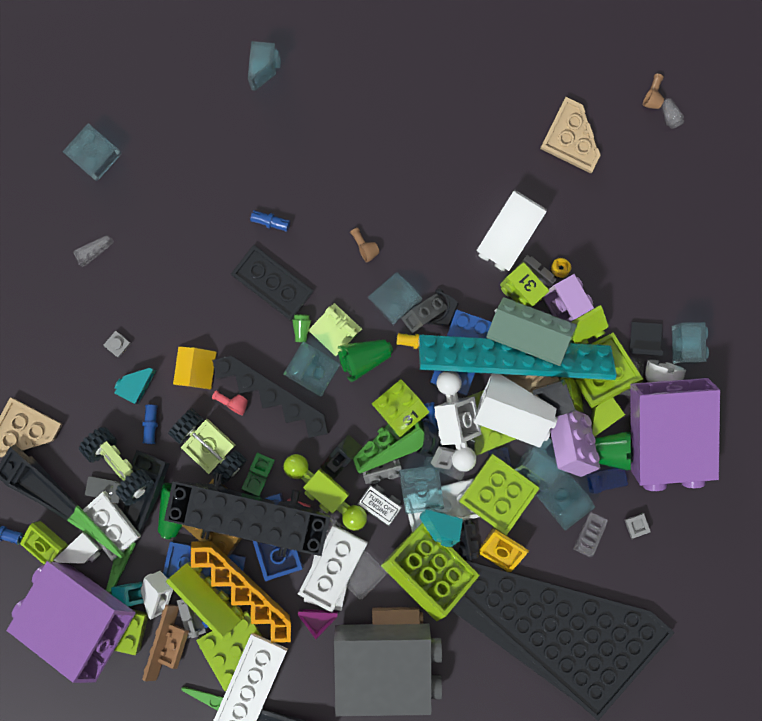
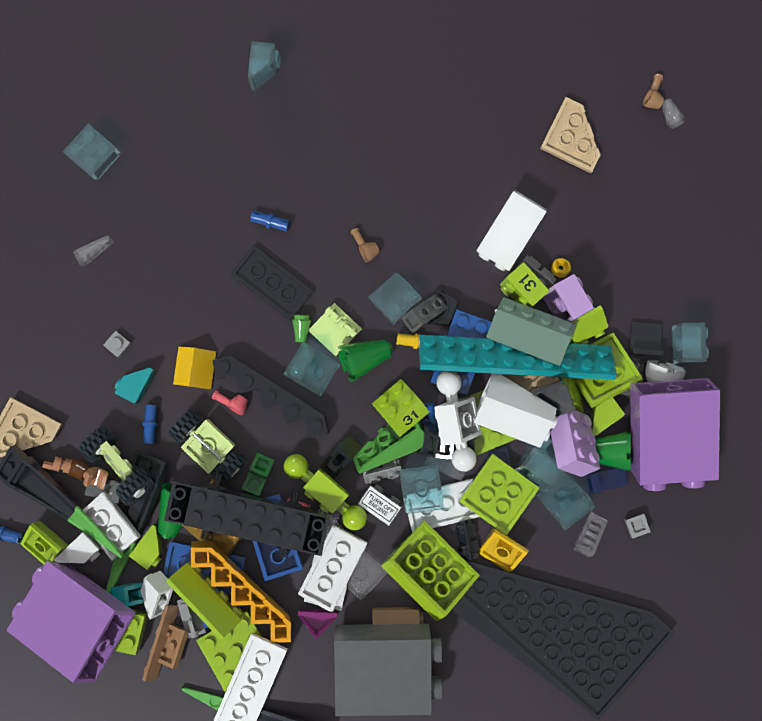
(79, 470): none -> nougat piece
(149, 549): none -> lime slope
(442, 527): teal slope -> none
(443, 458): light grey plate -> none

